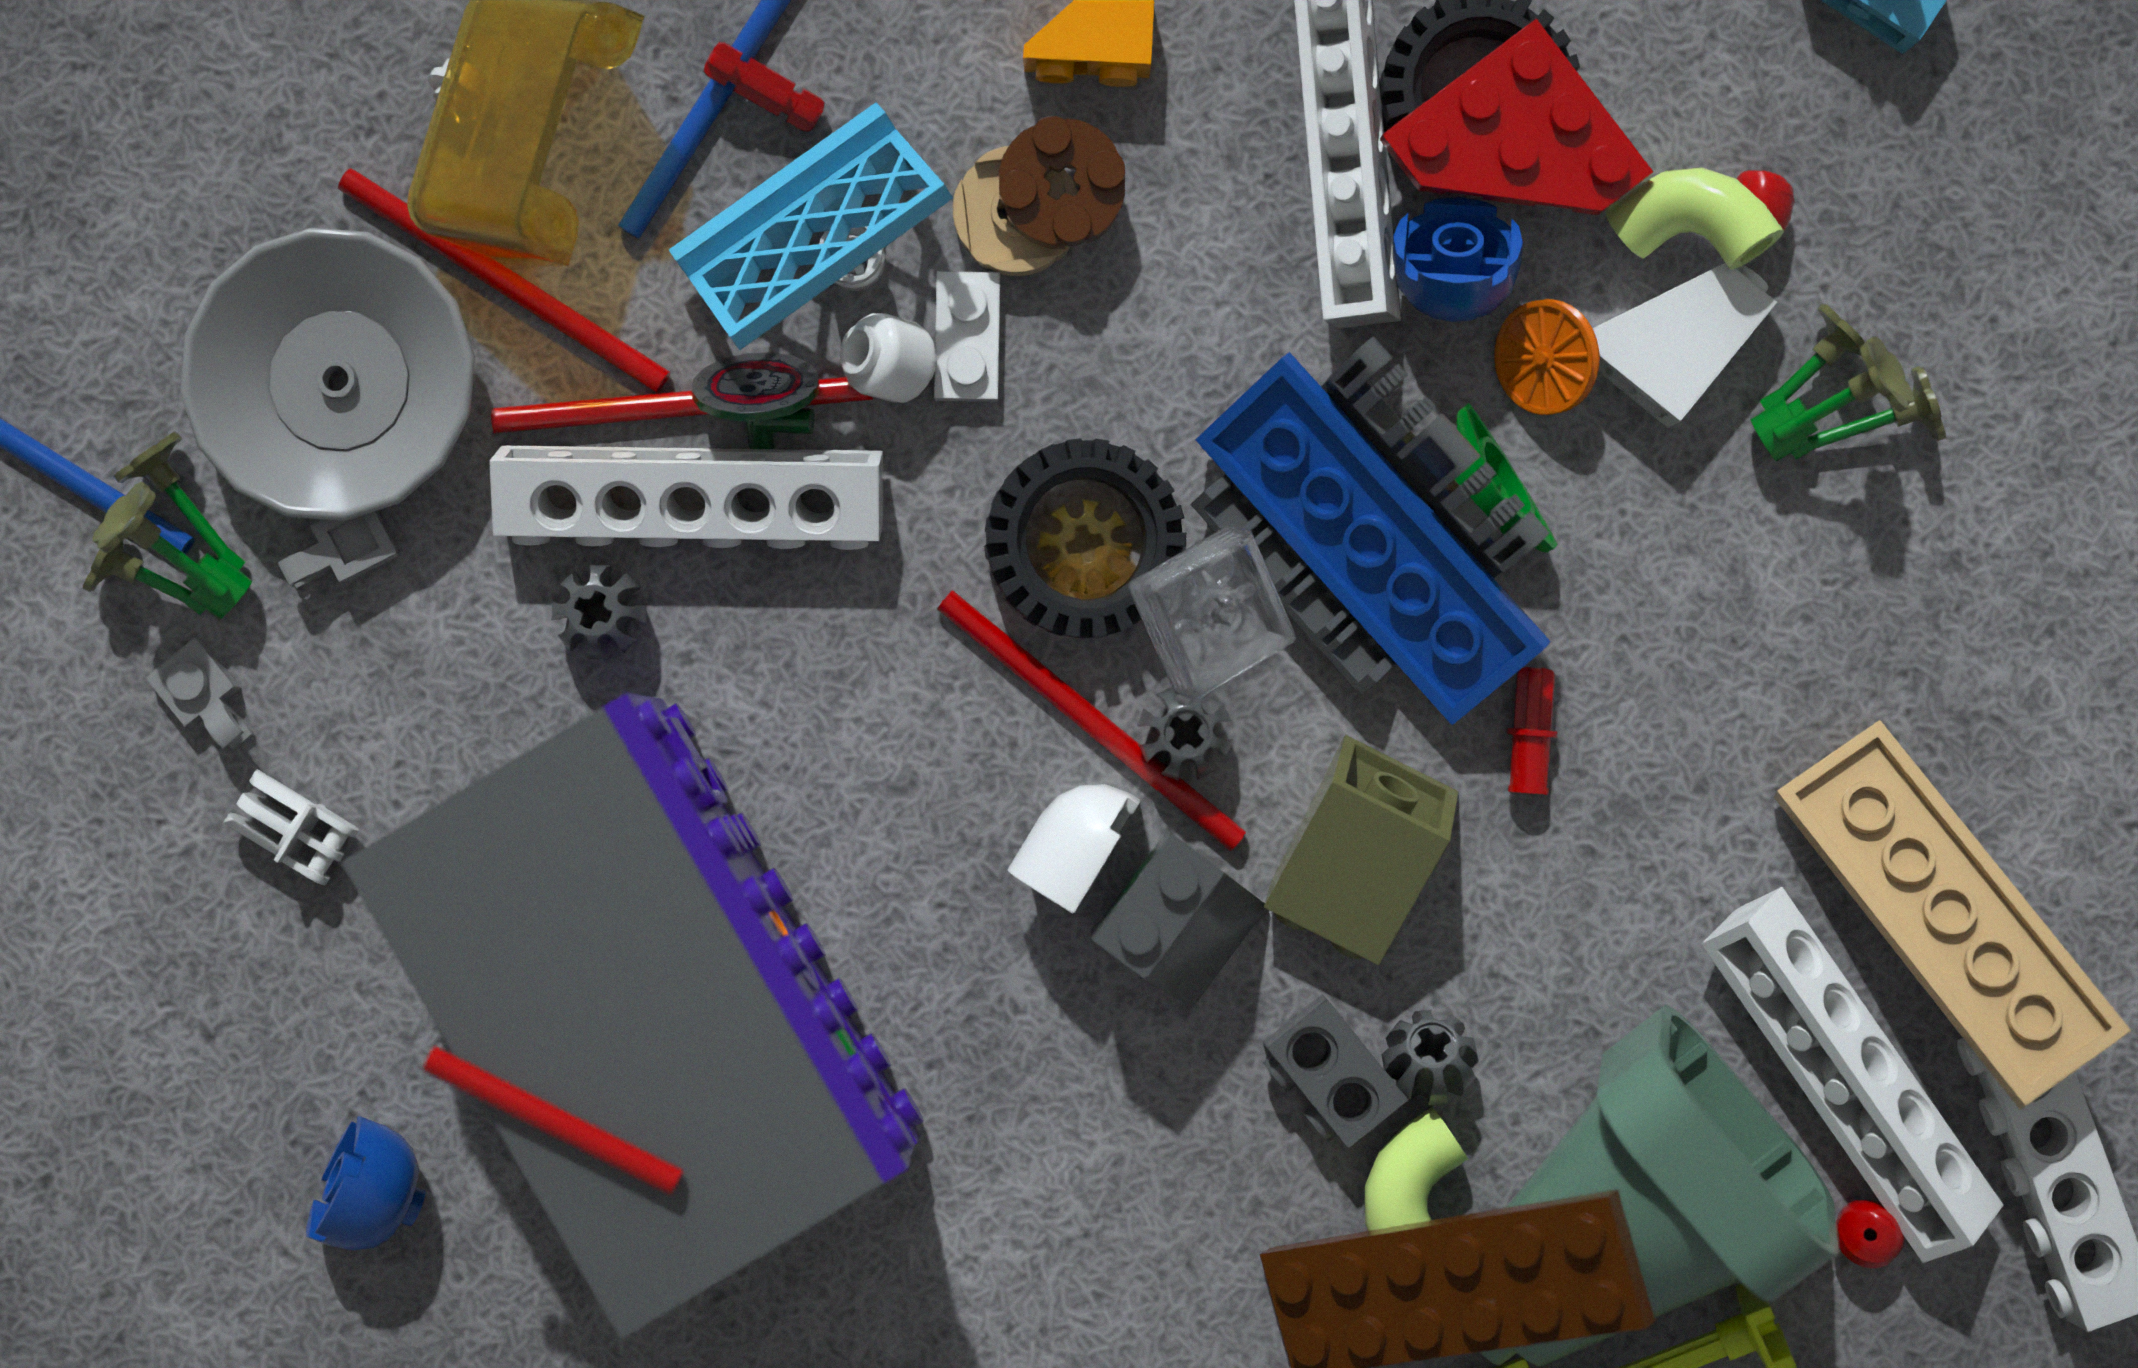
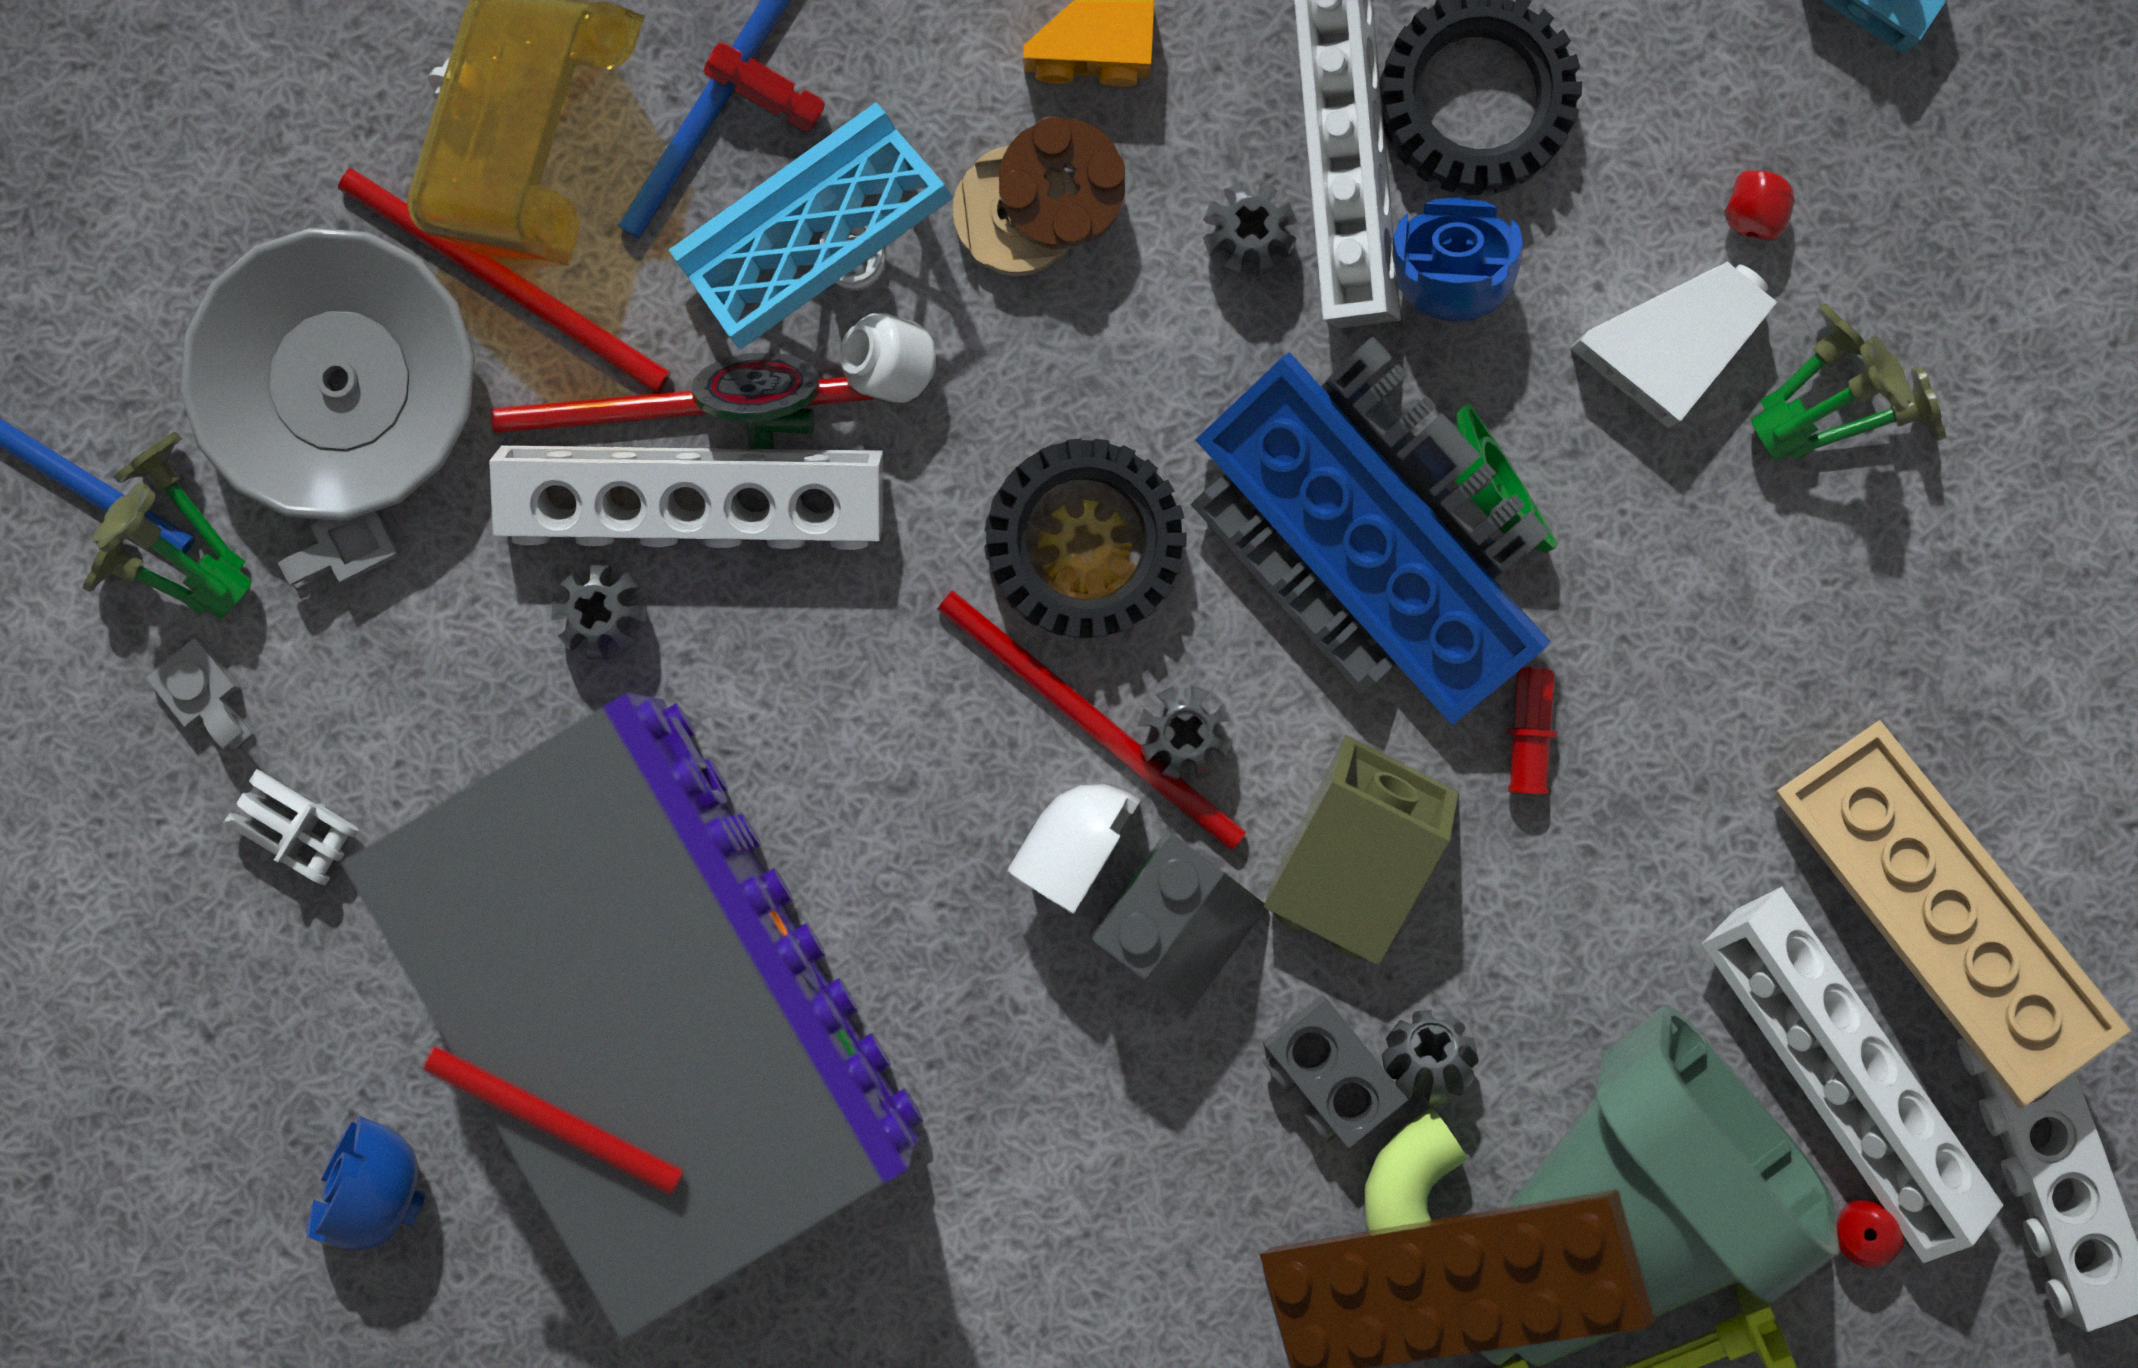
(967, 336): white plate -> none
(1245, 625): clear brick -> none
(1251, 248): none -> dark grey piece
(1519, 133): red plate -> none
(1546, 356): orange wheel -> none
(1695, 203): yellowish green cylinder -> none

